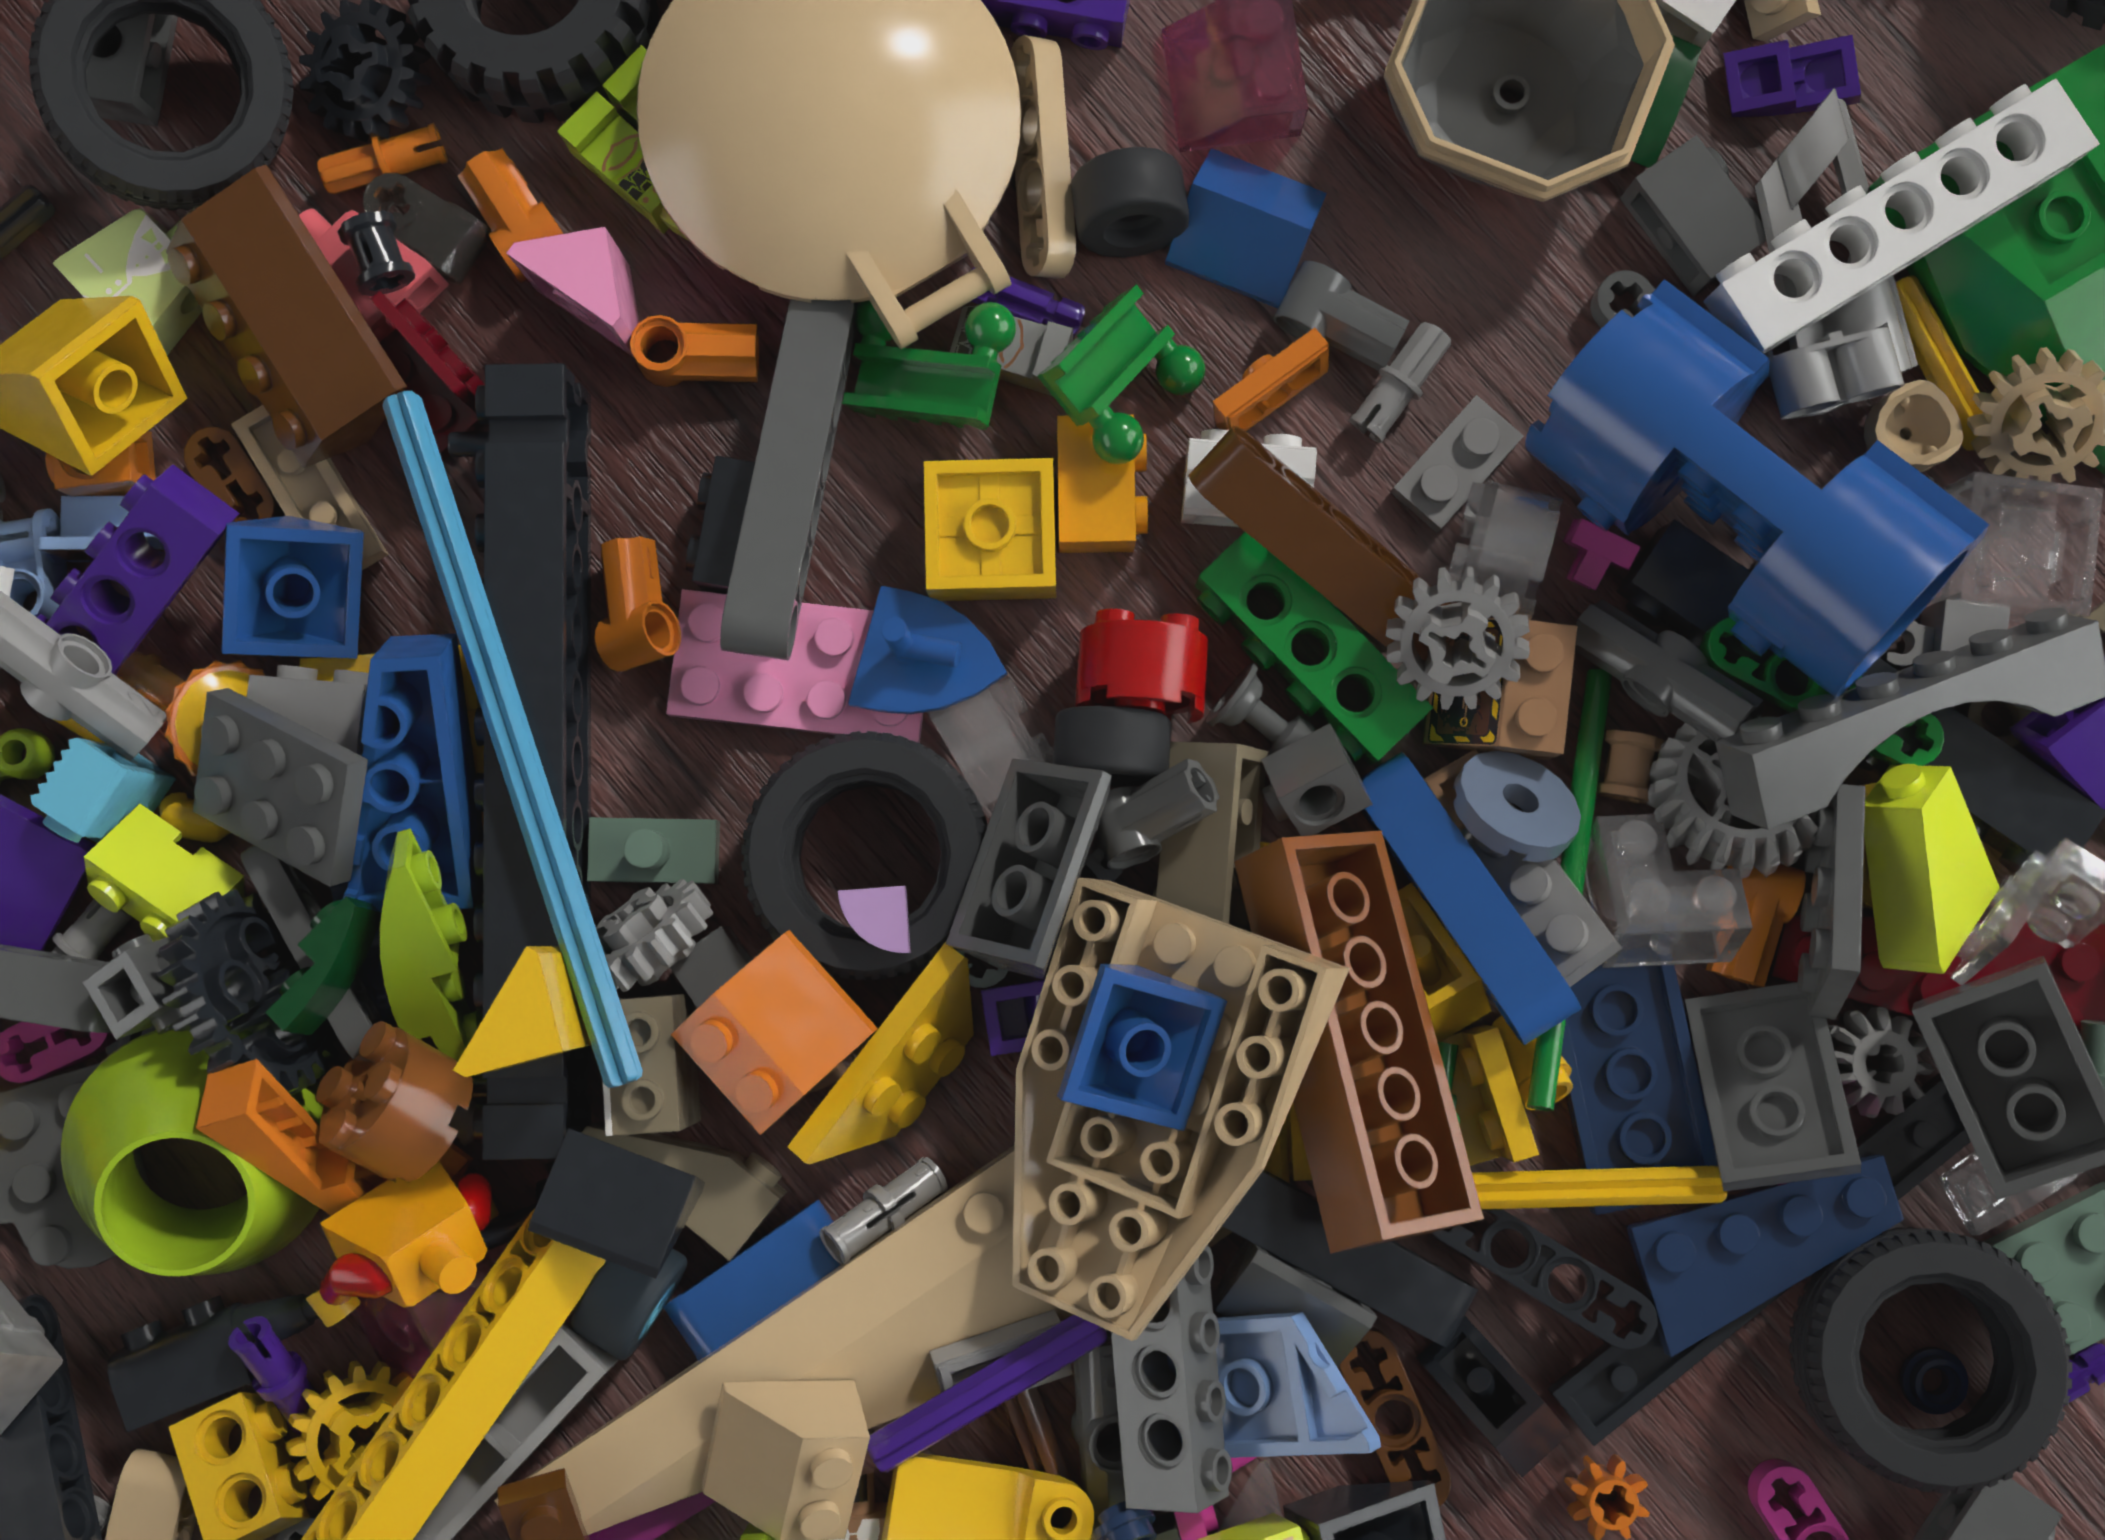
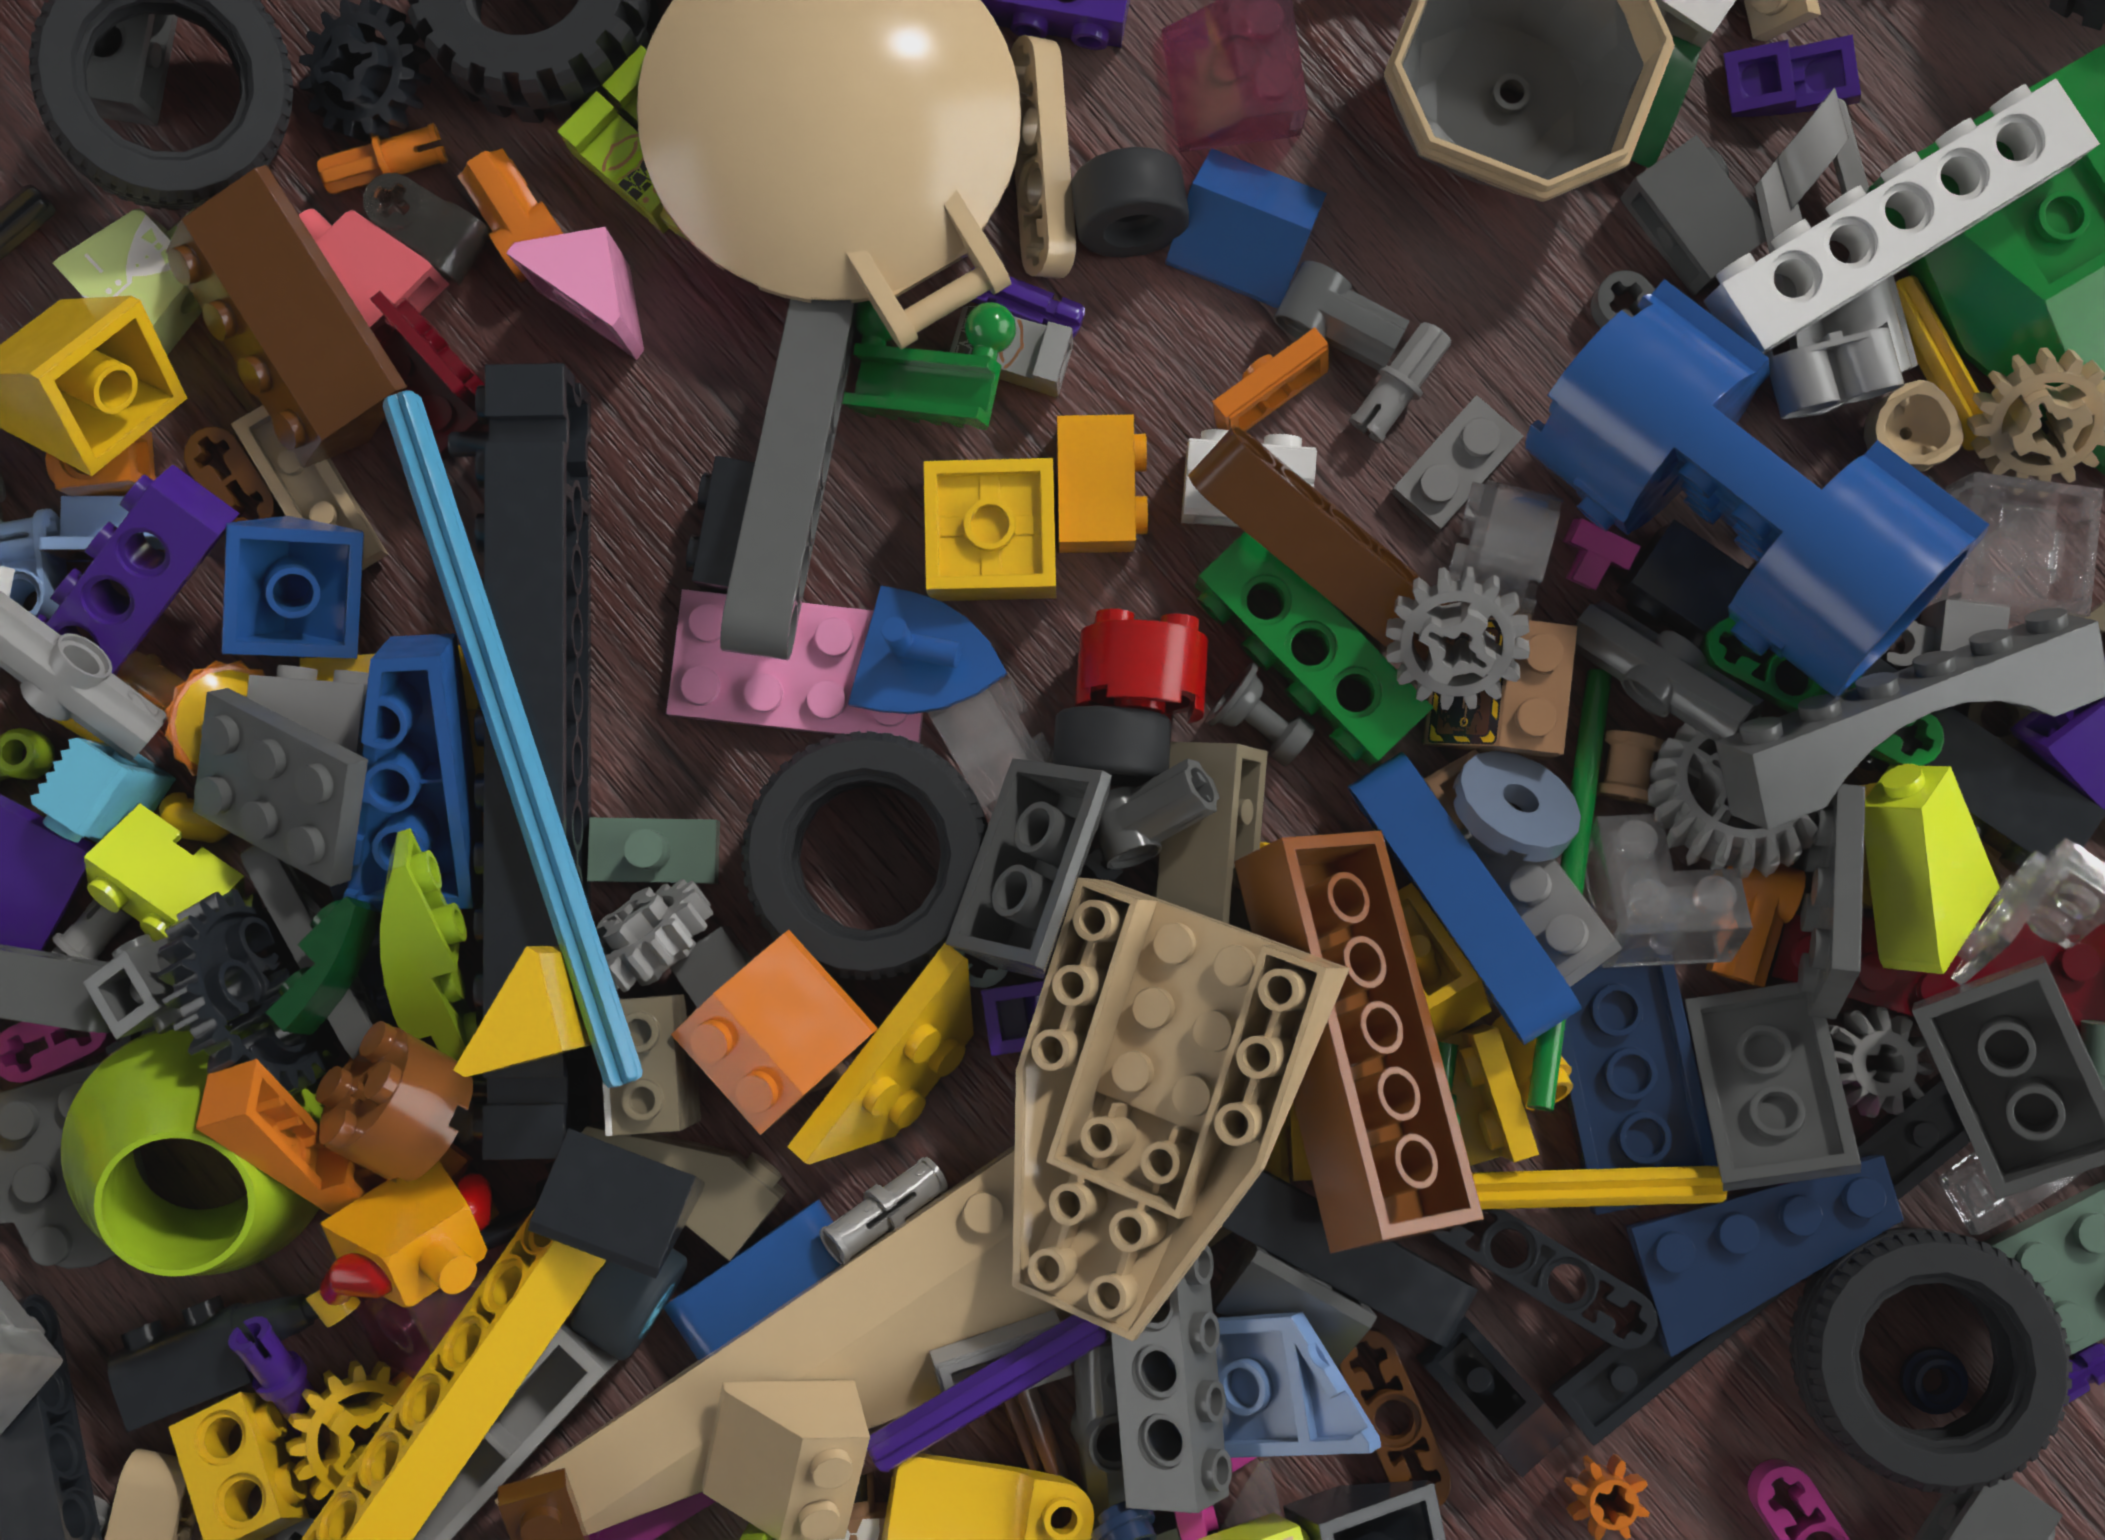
(376, 253): black bush -> none
(638, 622): orange piece -> none
(703, 354): orange piece -> none
(879, 916): lavender tile -> none
(1106, 361): green gear -> none
(1142, 1046): blue slope -> none
(1314, 783): dark grey brick -> none

